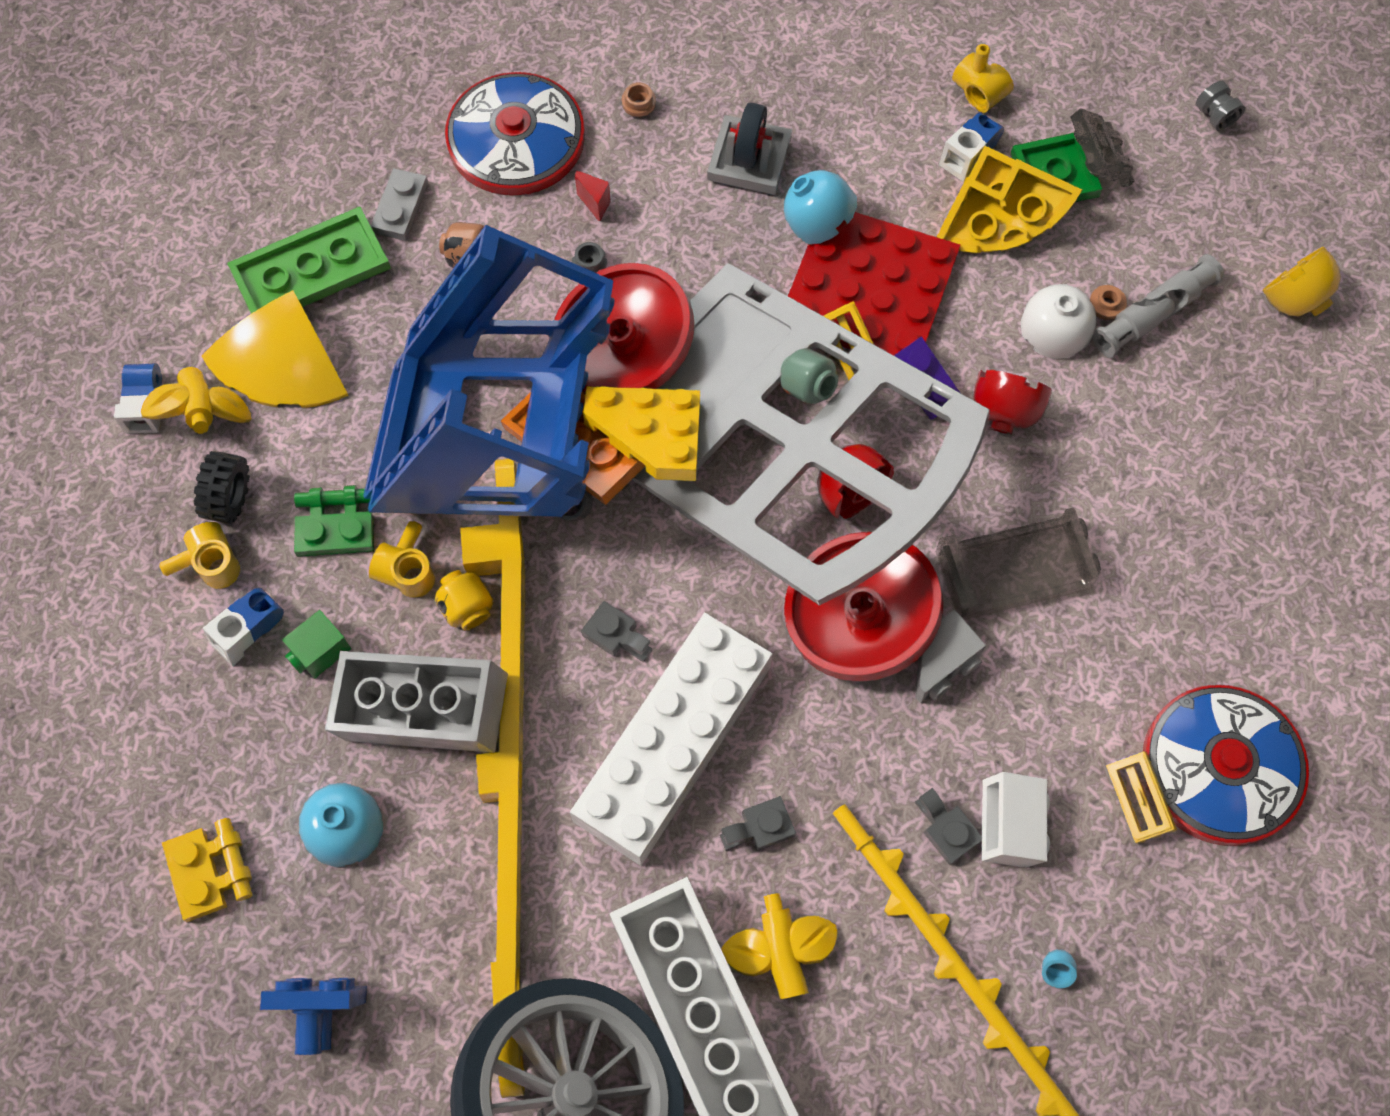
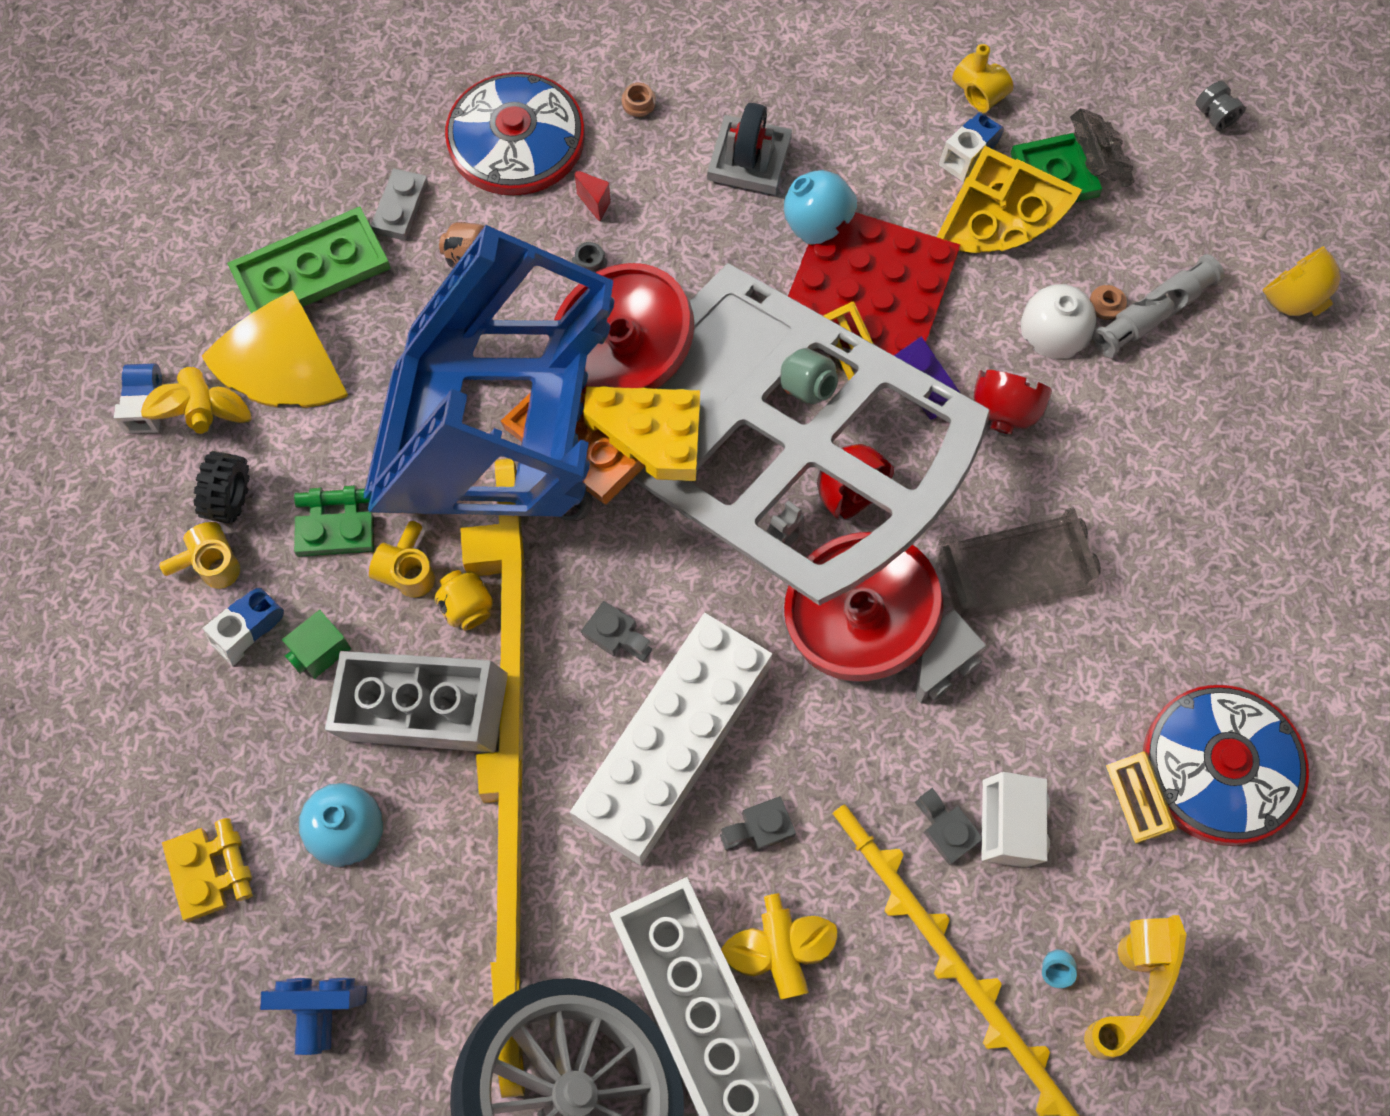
(788, 525): none -> light grey plate
(1154, 947): none -> yellow panel

